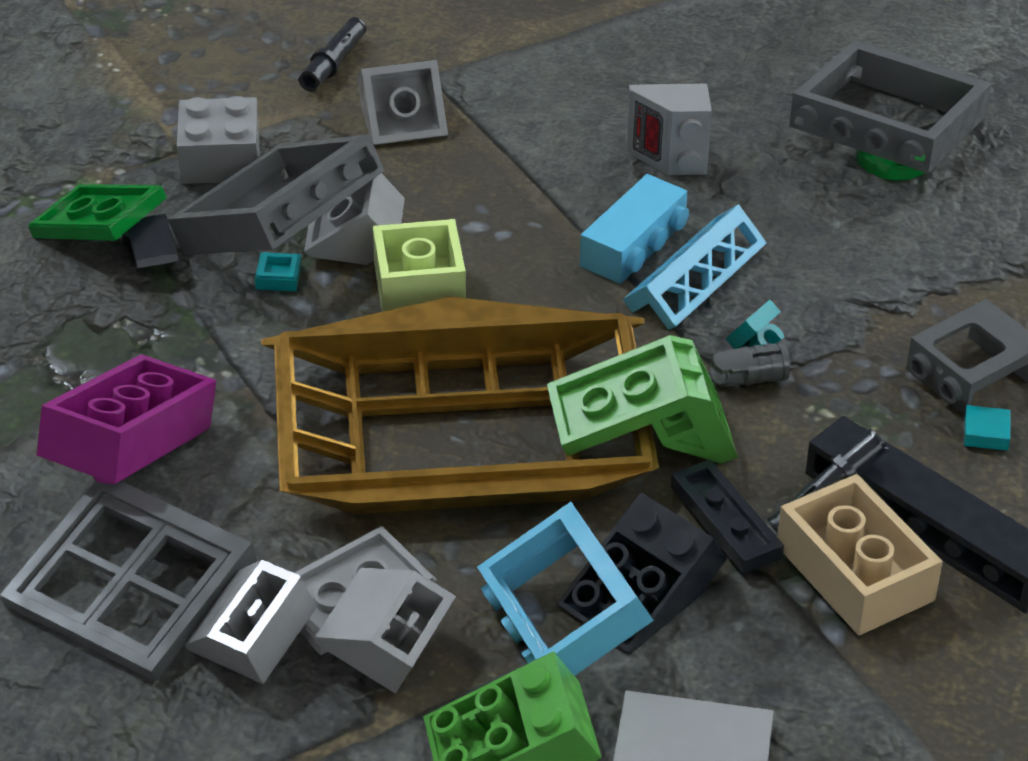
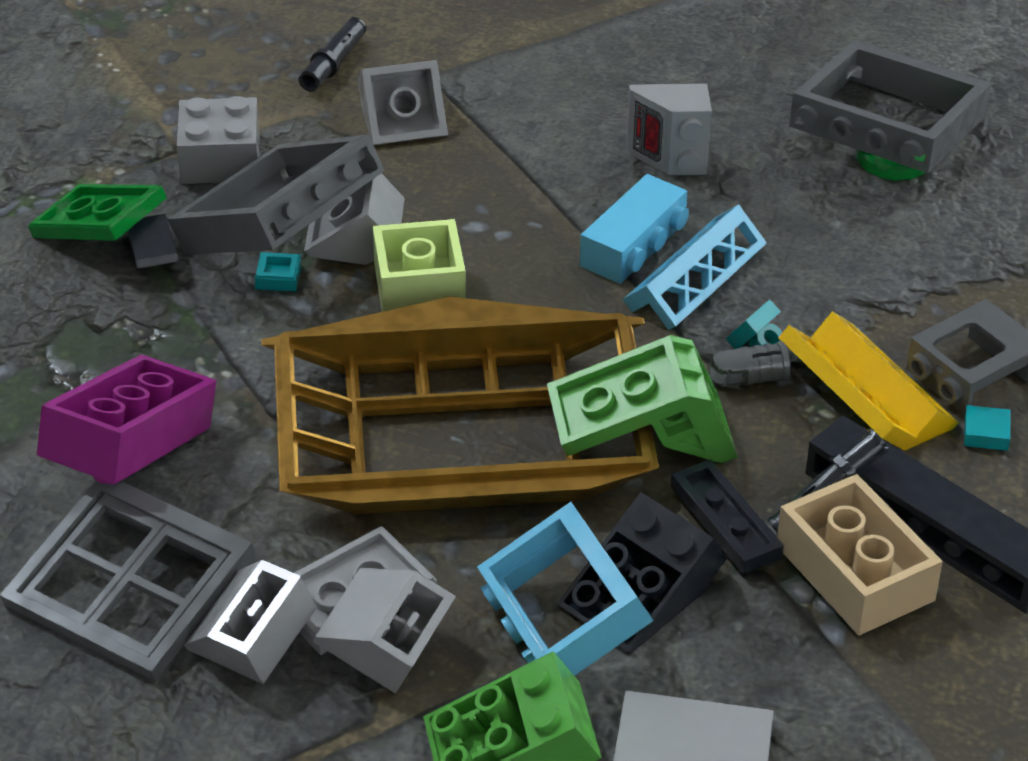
(870, 382): none -> yellow slope

